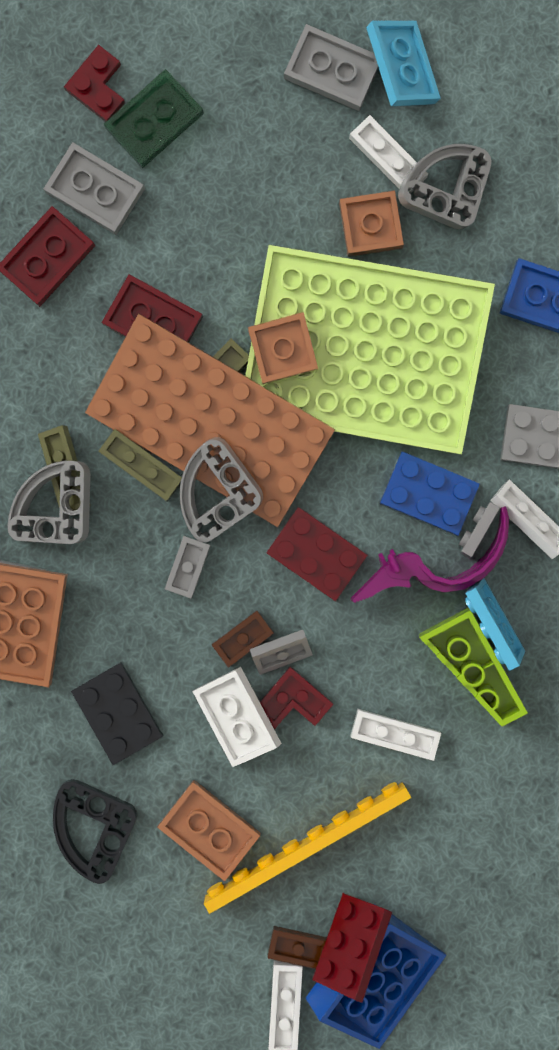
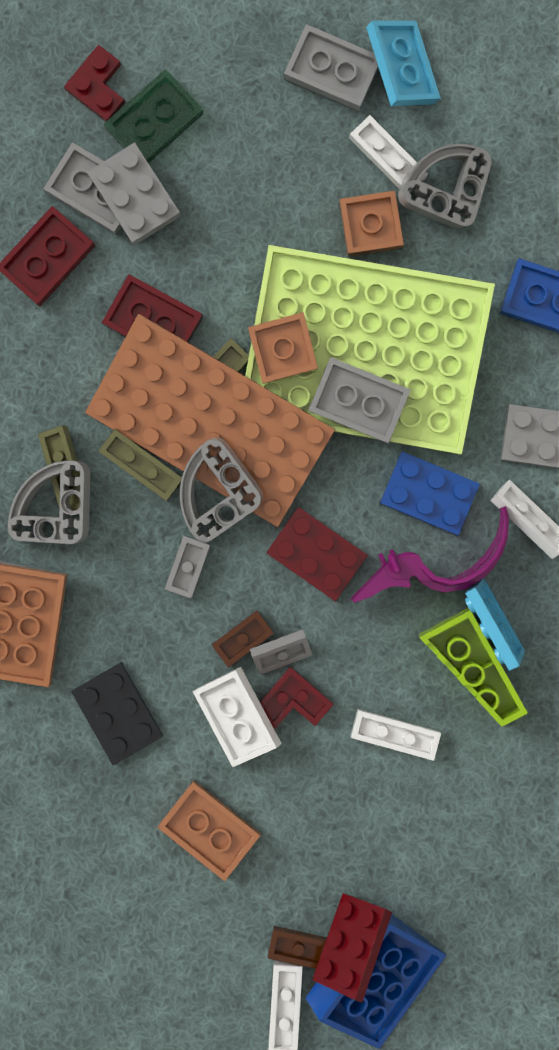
(107, 816): black beam -> none
(134, 194): none -> light grey plate
(296, 851): yellow plate -> none
(359, 400): none -> light grey plate
(483, 519): light grey plate -> none

